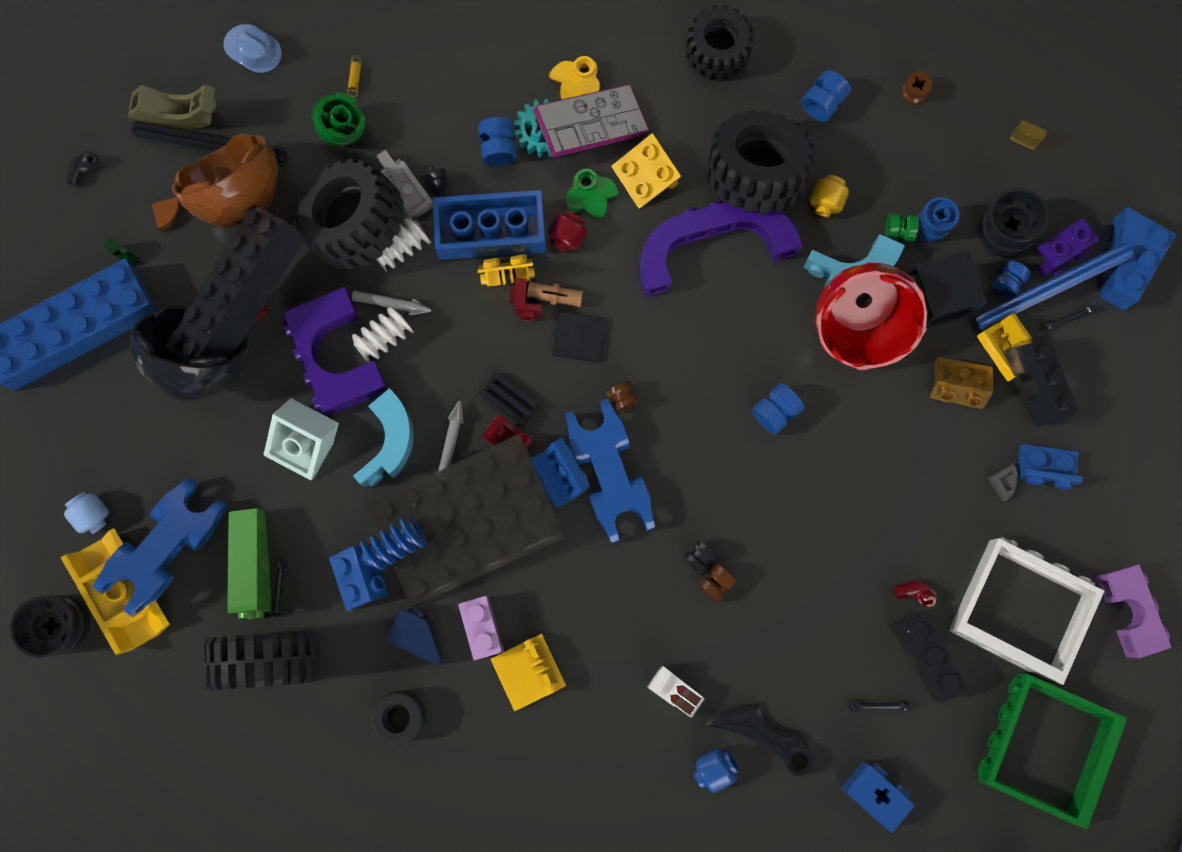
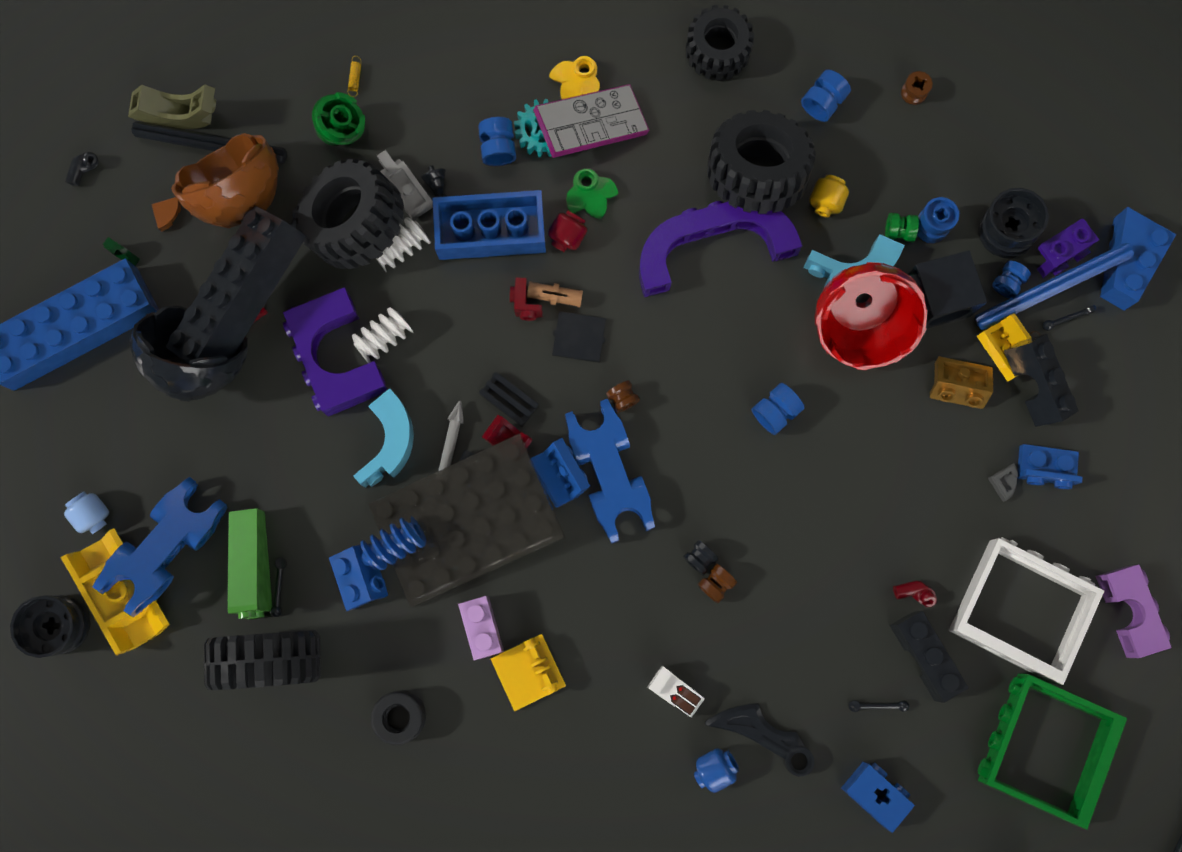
(252, 48): medium blue piece -> none
(300, 438): light aqua slope -> none
(413, 307): light grey piece -> none
(415, 635): dark blue slope -> none
(492, 266): yellow hinge -> none
(646, 171): yellow hinge -> none
(1028, 135): clear yellow tile -> none

